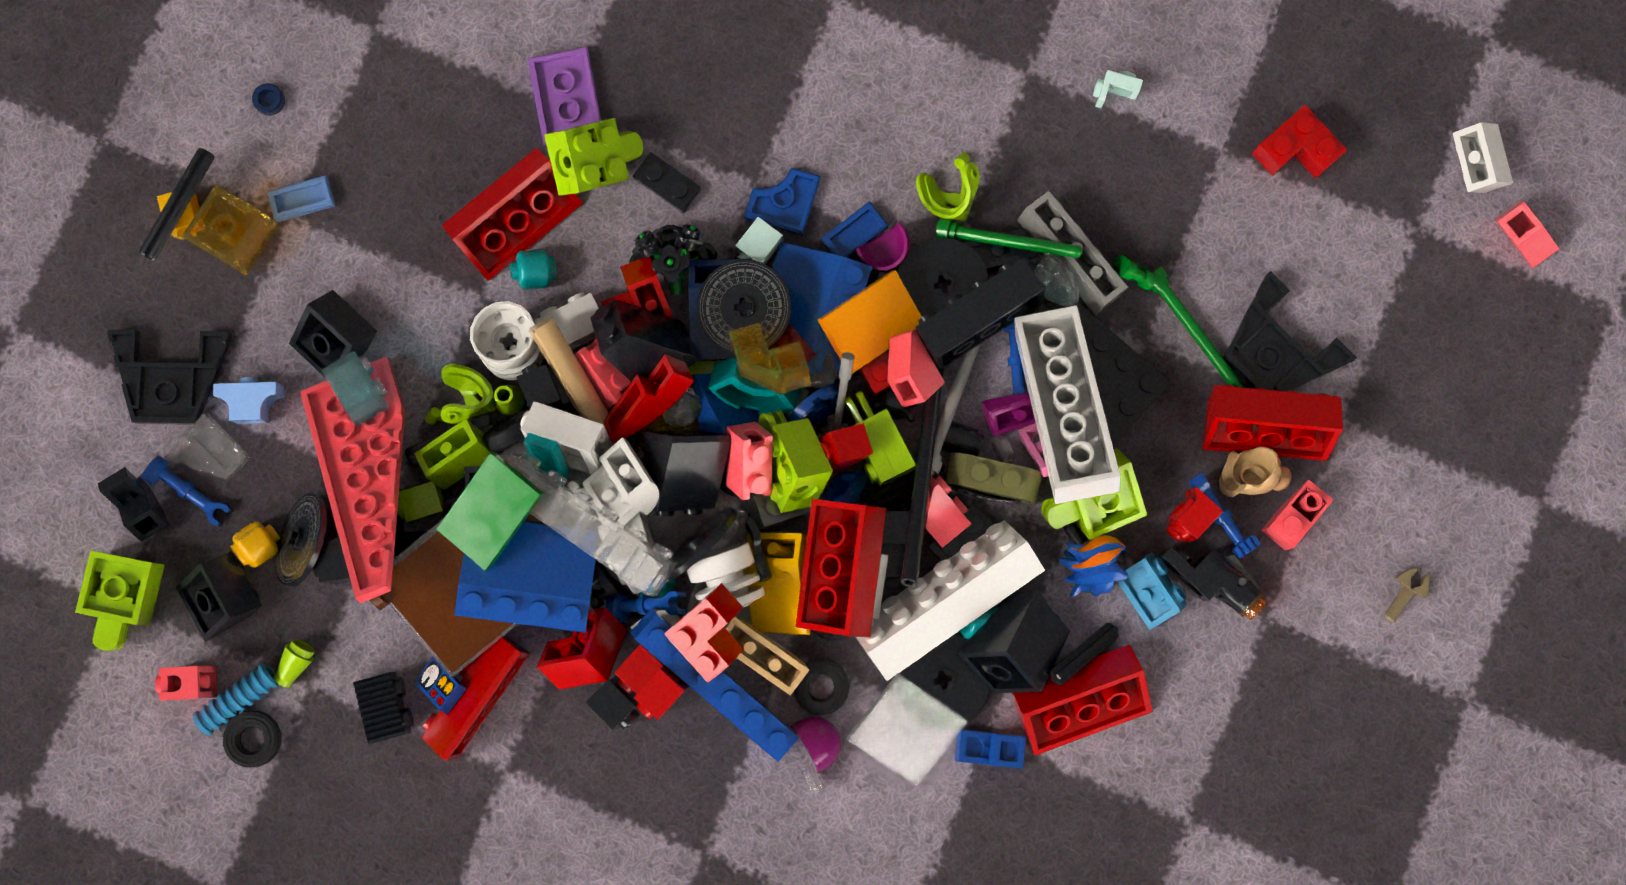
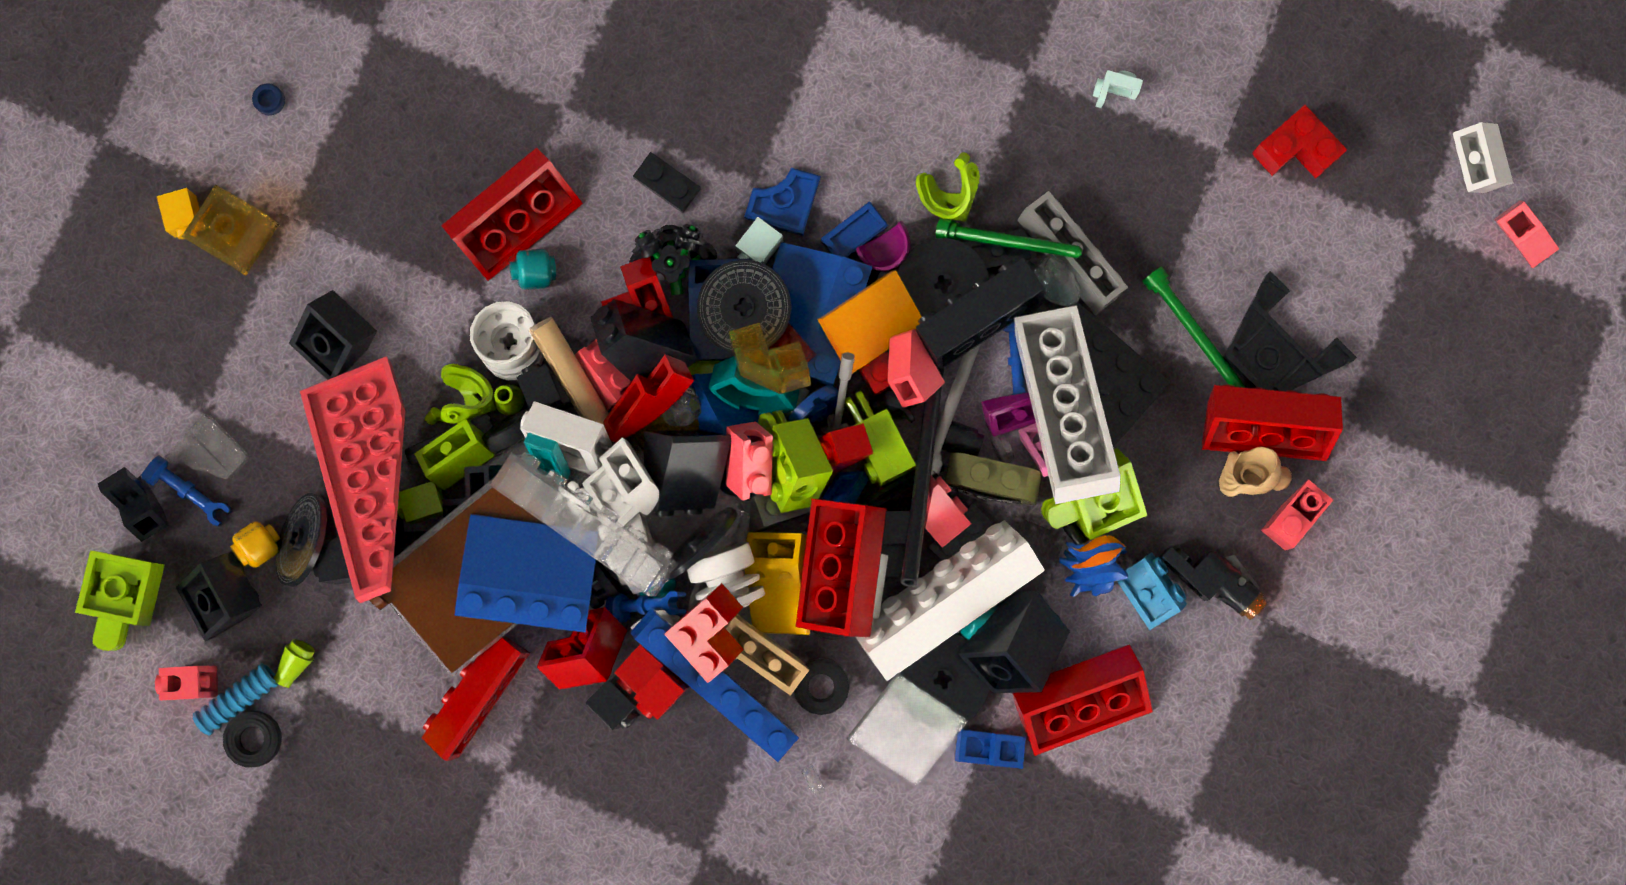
(167, 390): black wing -> none
(176, 204): black axle -> none
(249, 399): light blue brick -> none
(301, 199): medium blue tile -> none
(355, 387): clear light blue brick -> none
(383, 707): black brick -> none
(439, 686): tile -> none
(490, 511): tile -> none
(564, 90): medium lavender tile -> none
(574, 319): white brick -> none
(591, 155): lime brick -> none
(760, 559): black piece -> none
(820, 740): magenta helmet -> none
(827, 376): clear smoke animal -> none
(1084, 654): black axle -> none
(1134, 271): green plate -> none
(1192, 516): red window -> none
(1242, 544): blue piece -> none
(1407, 593): dark tan bar -> none

